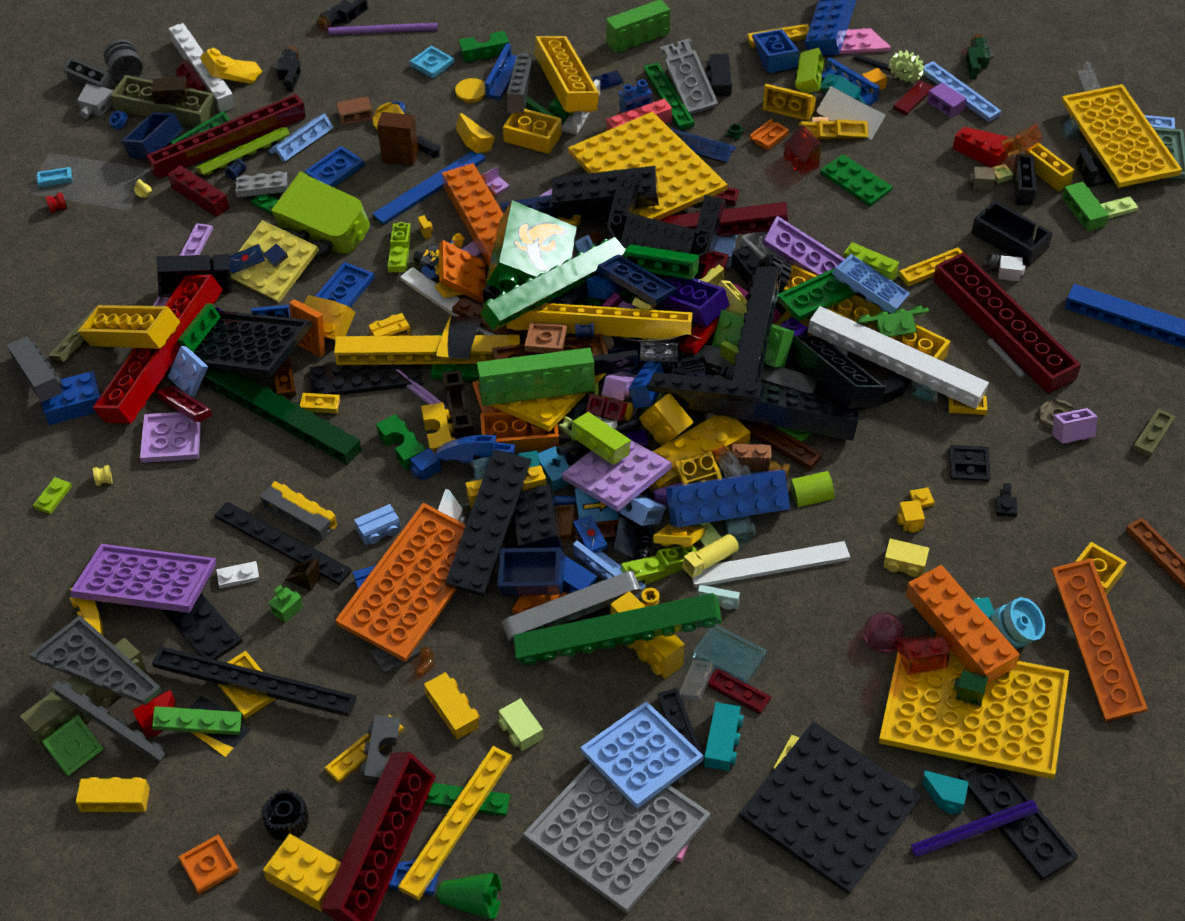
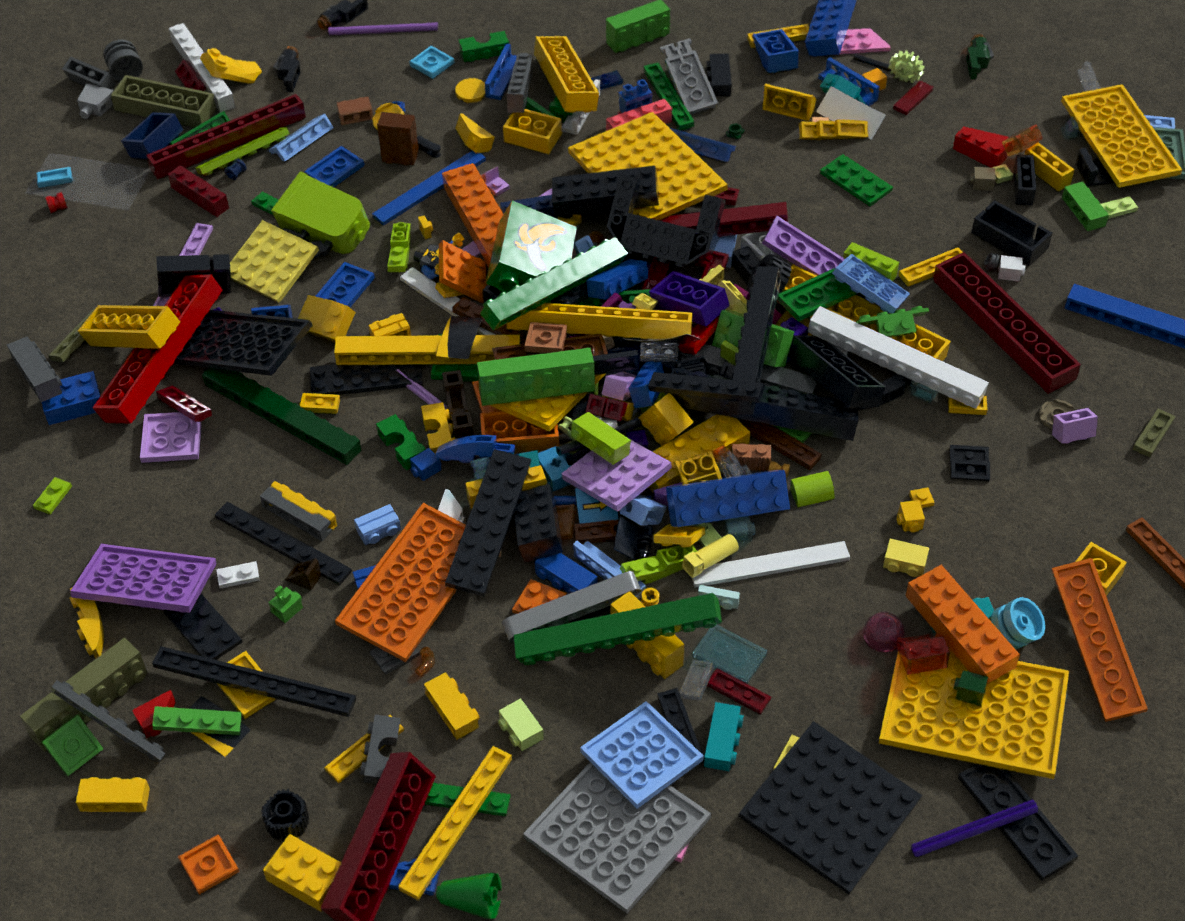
(92, 658): dark grey wing -> none
(102, 475): light yellow wheel -> none
(118, 119): blue hat -> none
(142, 190): light yellow plate -> none
(170, 90): dark brown brick -> none
(187, 371): light blue plate -> none
(199, 327): green plate -> none
(246, 258): clear blue tile -> none
(261, 184): light grey plate -> none
(275, 255): dark blue tile -> none
(284, 379): reddish brown plate -> none
(314, 339): orange plate -> none
(531, 571): dark blue piece -> none
(584, 331): dark blue bush -> none
(590, 534): blue tile -> none
(636, 279): dark blue plate -> none
(663, 261): green brick -> none
(769, 134): orange plate -> none
(803, 150): clear red slope -> none
(809, 71): lime brick -> none
(946, 791): teal slope -> none
(947, 100): medium lavender brick -> none
(974, 100): light blue plate -> none
(1005, 357): light grey bar -> none
(1006, 504): black plate -> none

